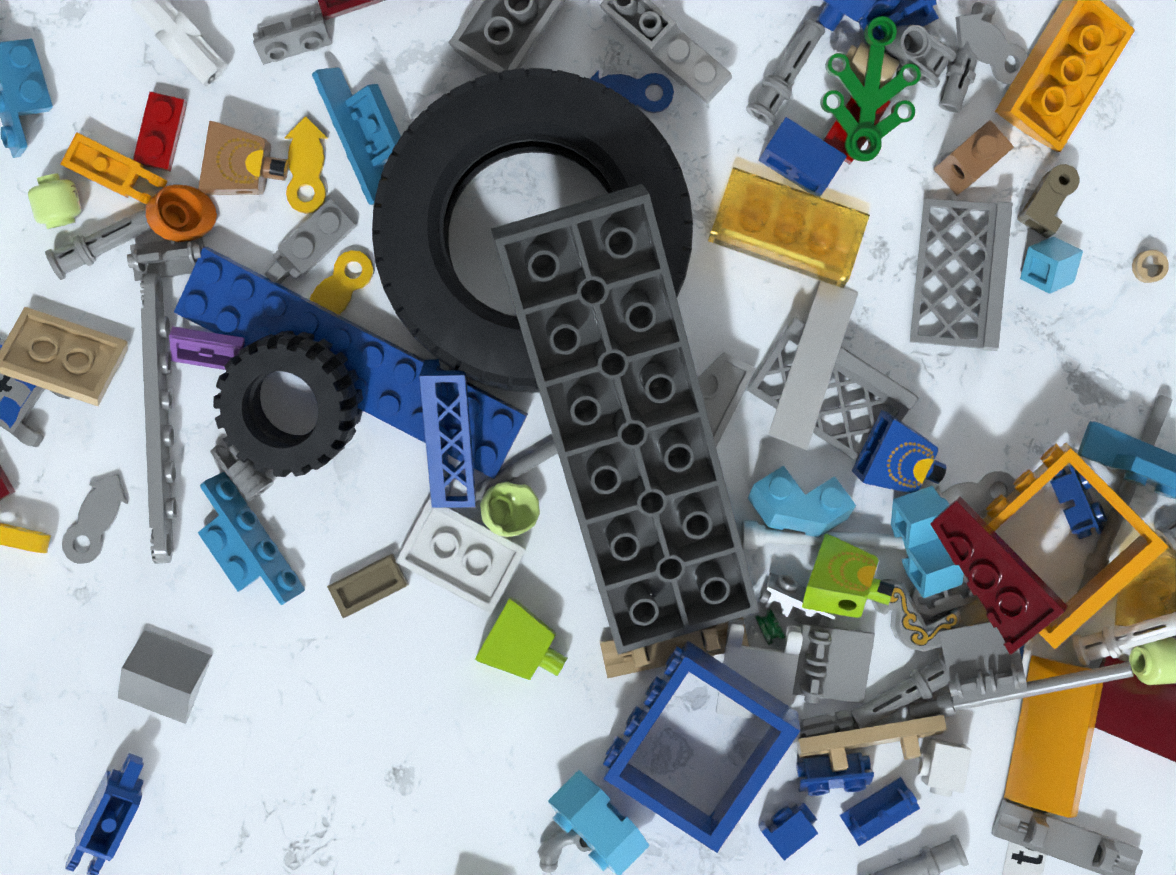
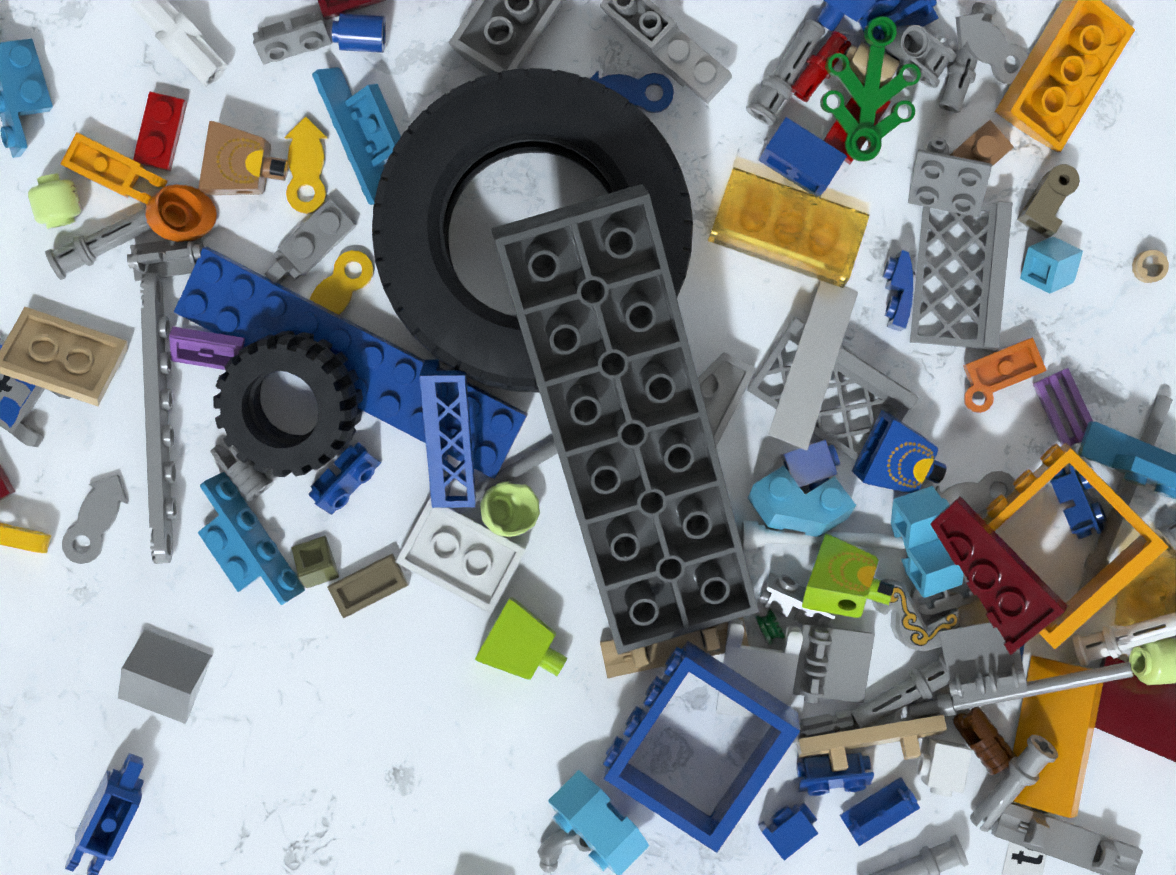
(315, 562): none -> olive slope
(334, 491): none -> blue hinge
(360, 33): none -> blue brick
(813, 465): none -> brick
(816, 71): none -> red pin
(900, 280): none -> blue slope
(948, 180): none -> light grey hinge
(984, 740): none -> reddish brown hinge
(1000, 371): none -> orange hinge
(1022, 772): none -> light grey pin
(1051, 412): none -> medium lavender tile

